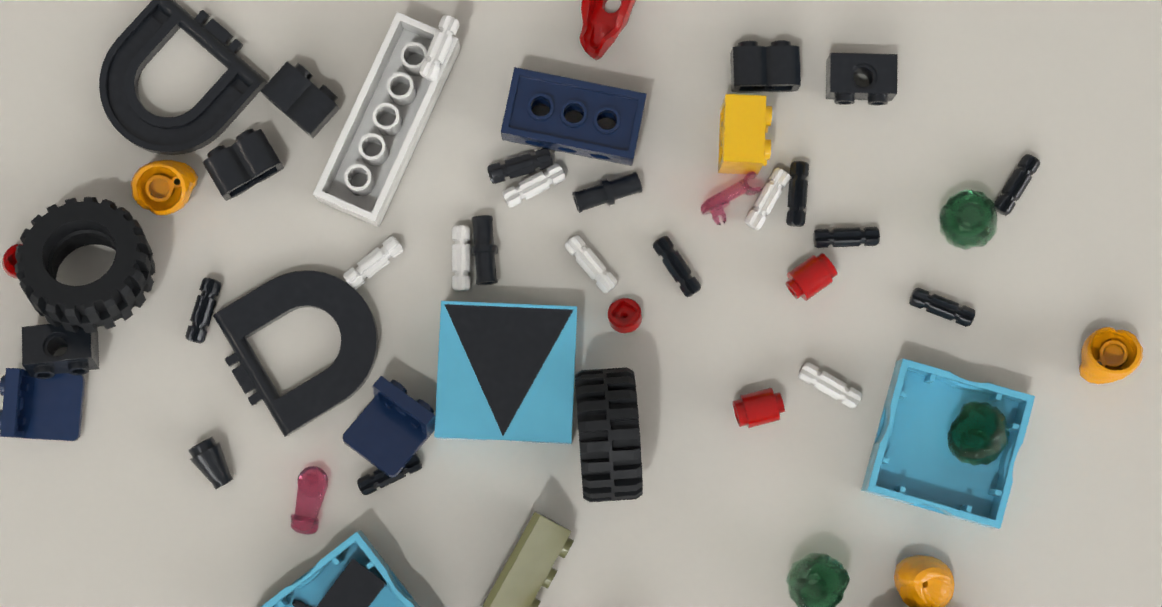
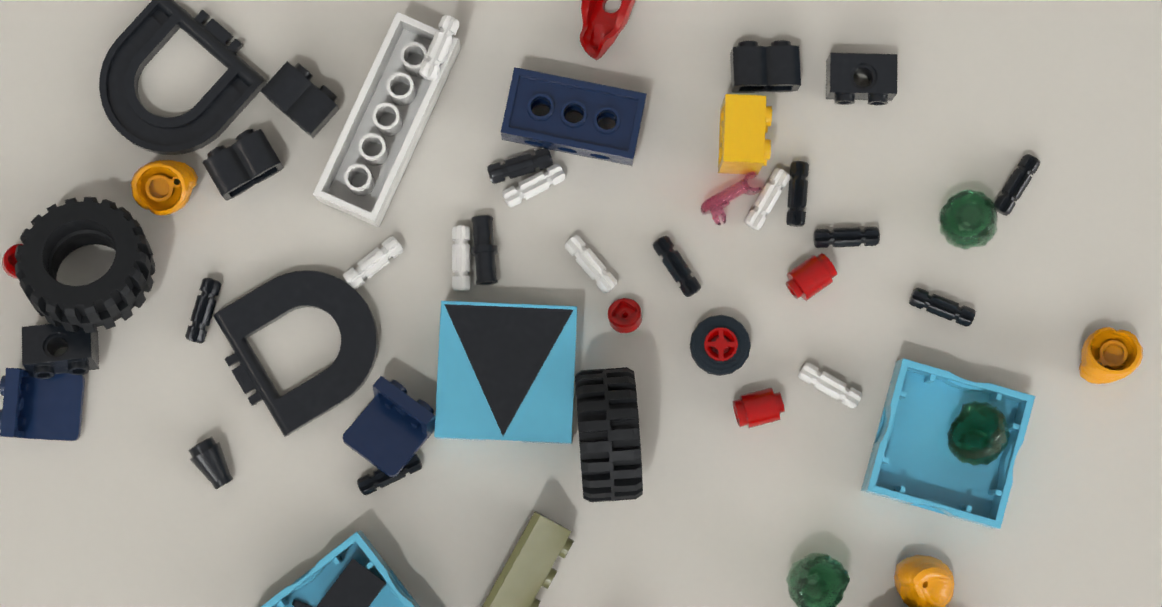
(310, 495): clear pink piece -> none
(607, 192): black pin -> none
(720, 333): none -> black wheel

